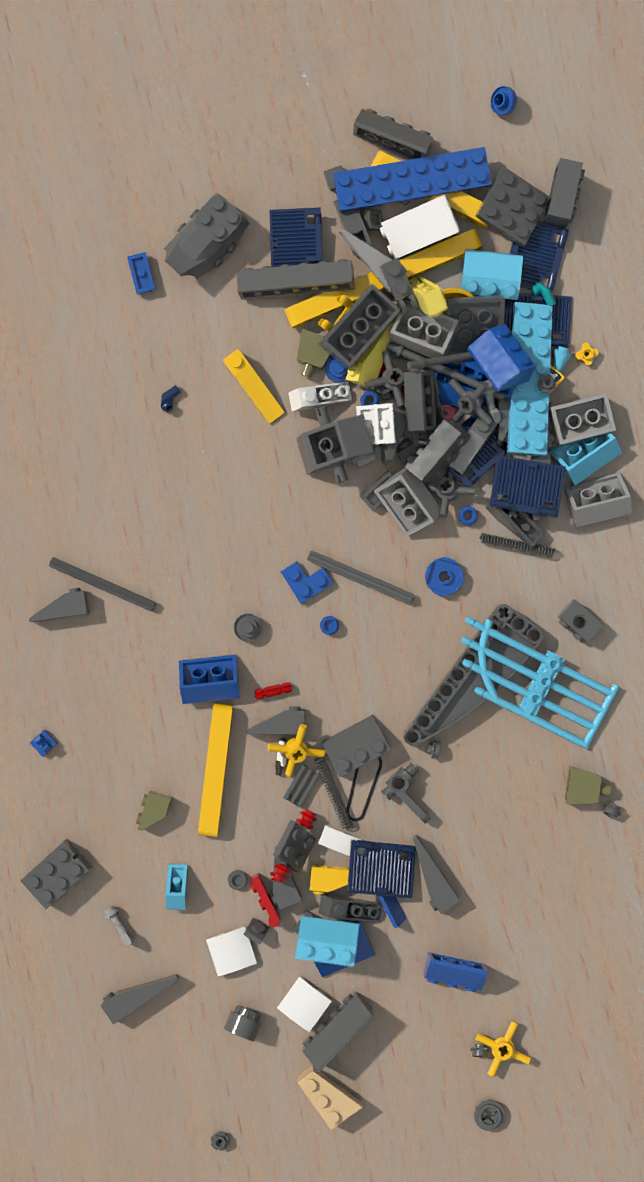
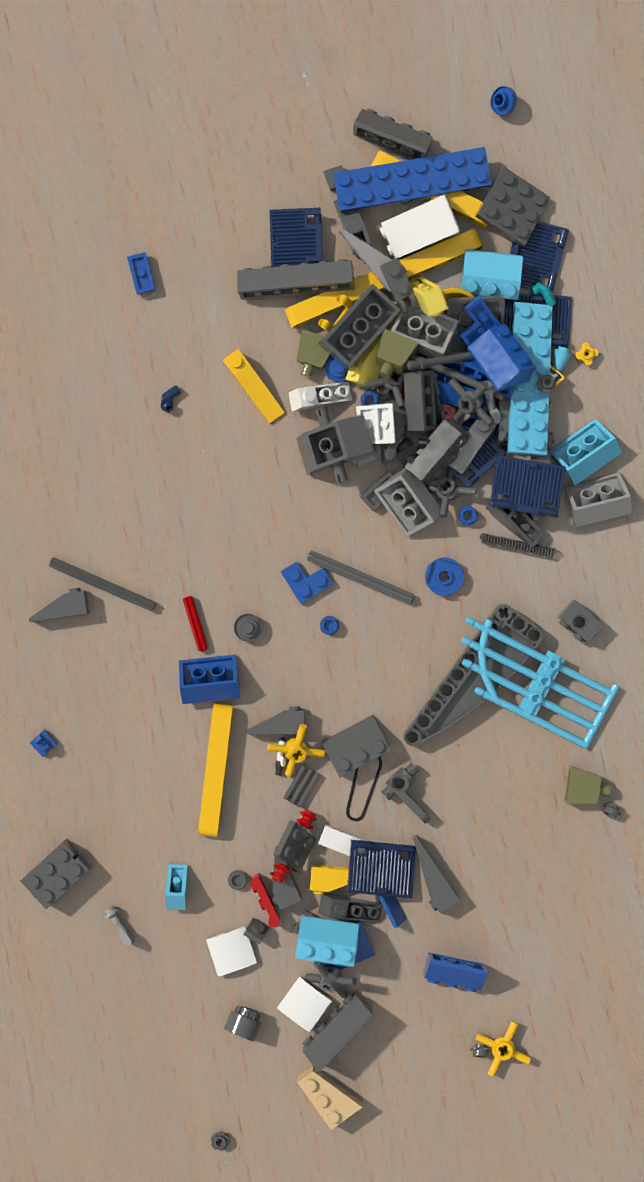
(127, 1000): dark grey slope -> none
(155, 809): olive slope -> none
(195, 623): none -> red axle
(206, 238): dark grey slope -> none
(273, 690): red axle -> none
(330, 979): none -> dark grey bar
(333, 787): dark grey piece -> none
(373, 219): dark grey plate -> none
(394, 353): none -> olive torso
(434, 749): dark grey plate -> none
(482, 318): none -> blue plate
(486, 1123): dark grey gear -> none
(564, 193): dark grey piece -> none
(582, 419): light grey slope -> none

